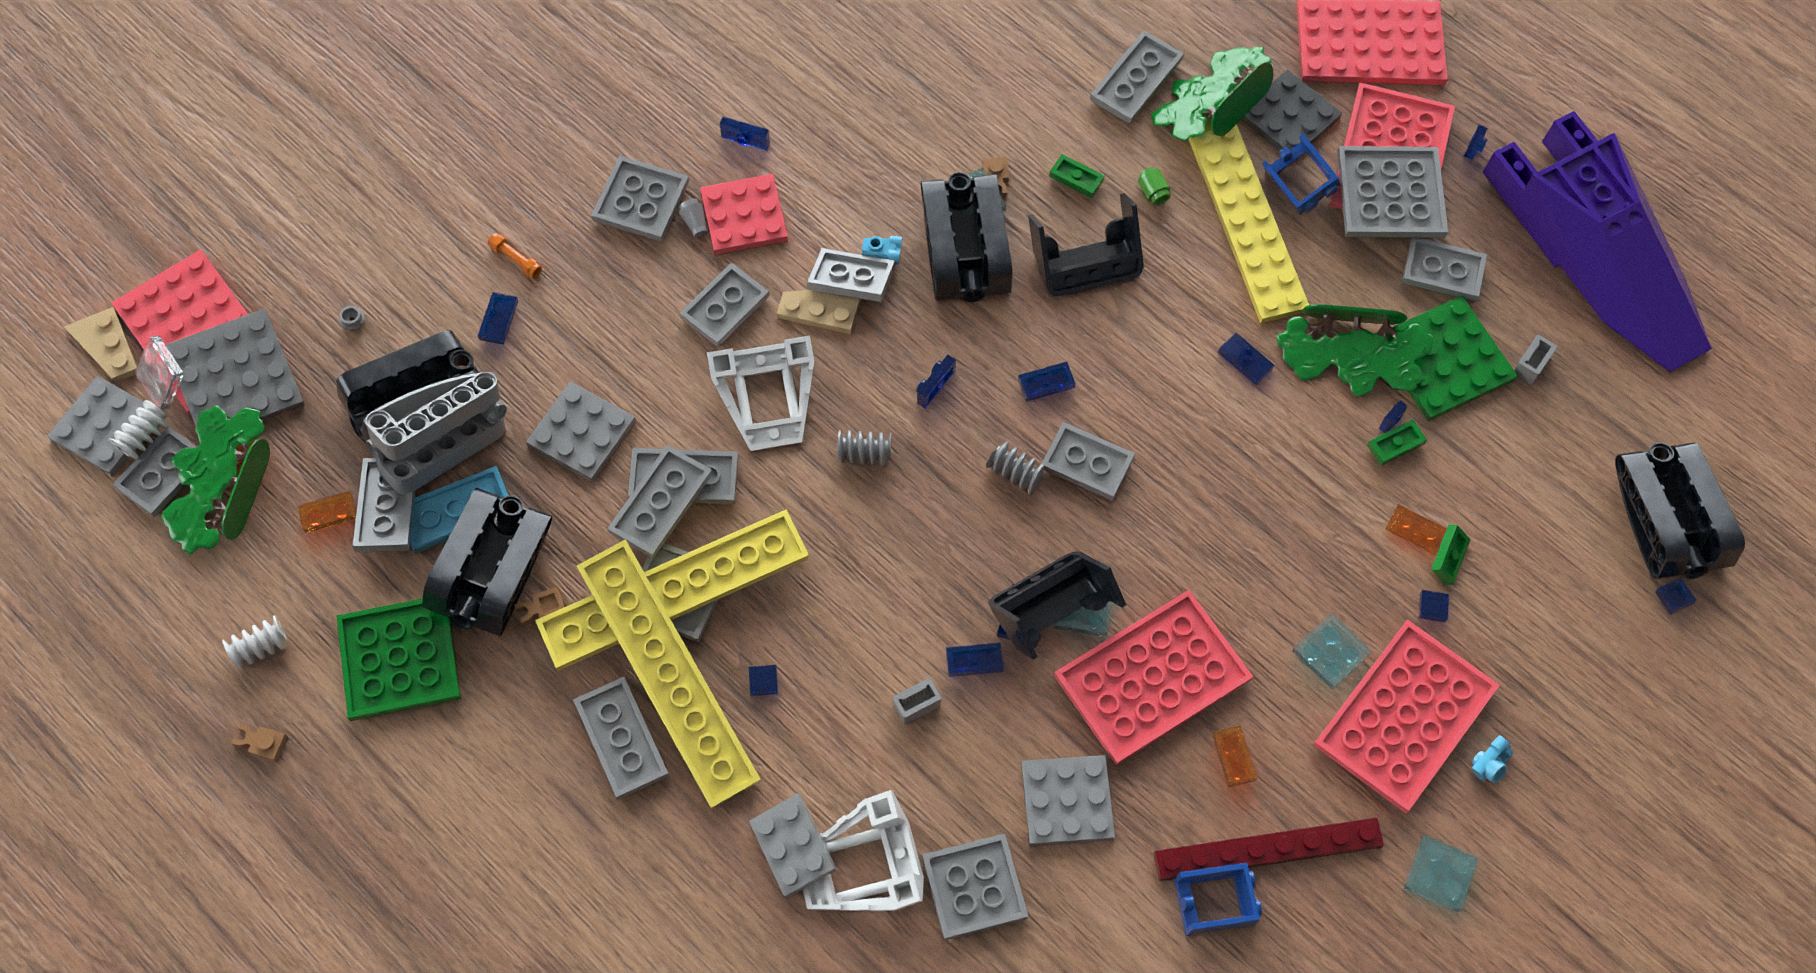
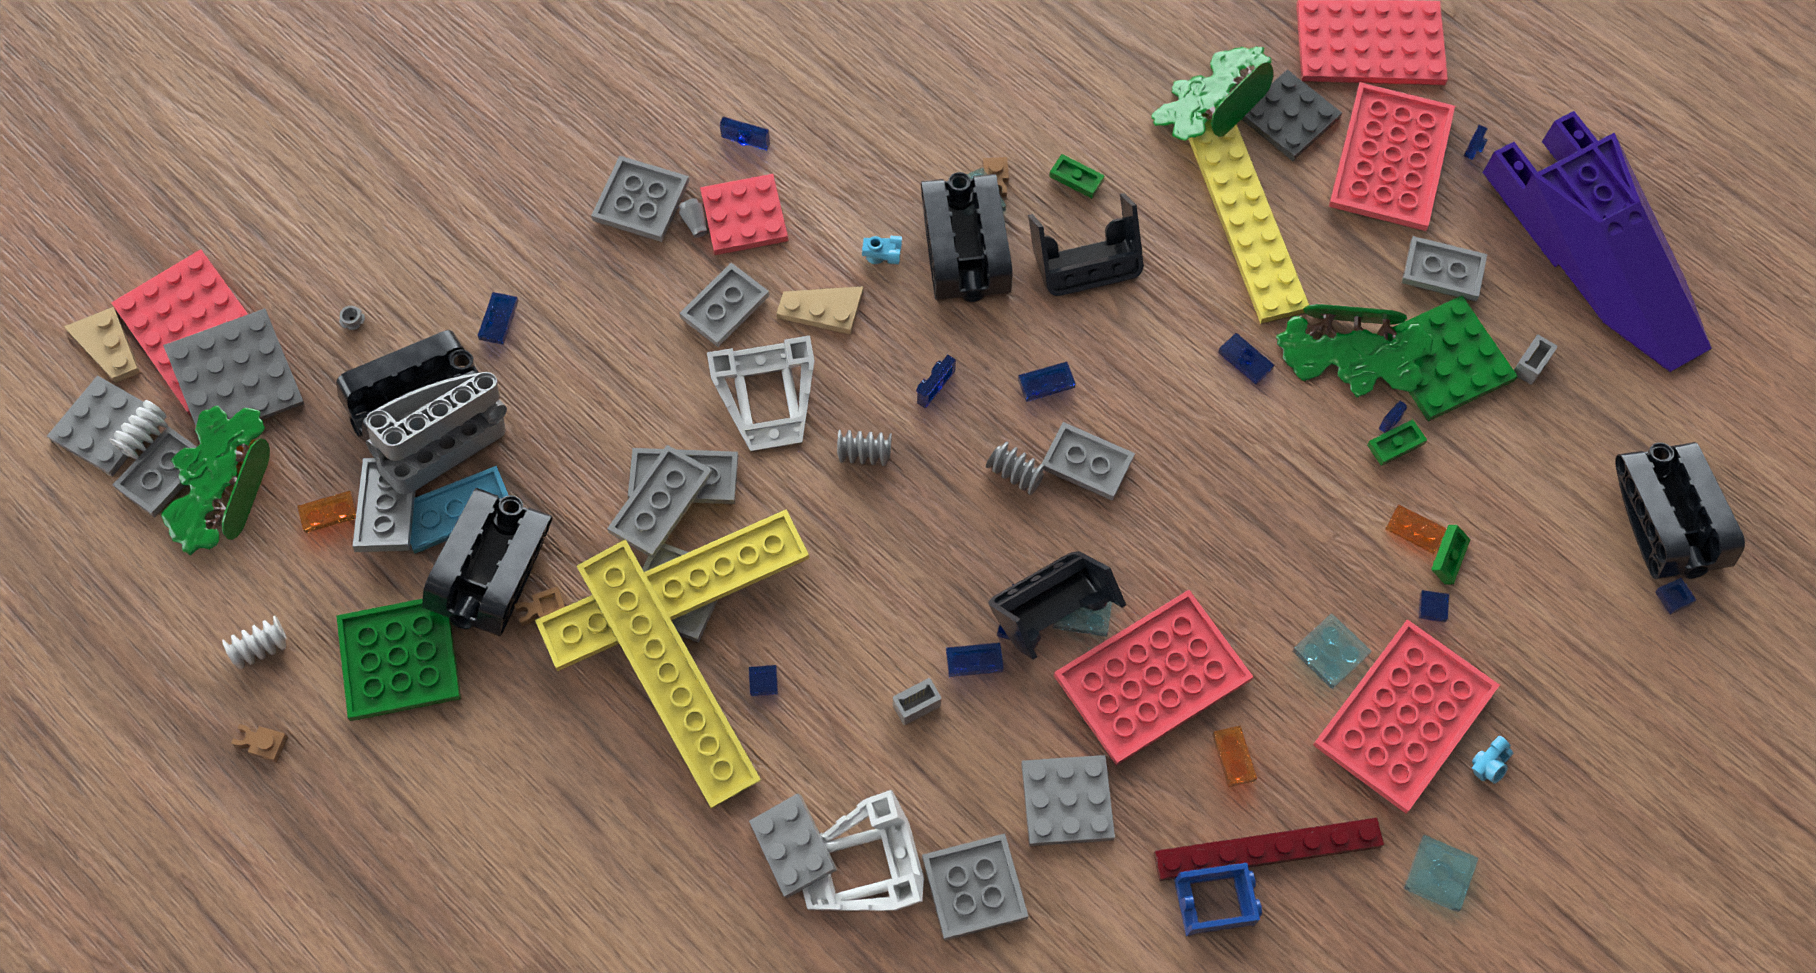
(159, 373): clear plate -> none
(500, 244): orange bar -> none
(581, 431): light grey plate -> none
(621, 738): light grey plate -> none
(851, 275): light grey plate -> none
(1136, 77): light grey plate -> none
(1154, 186): bright green brick -> none
(1288, 157): blue window -> none
(1392, 191): light grey plate -> none

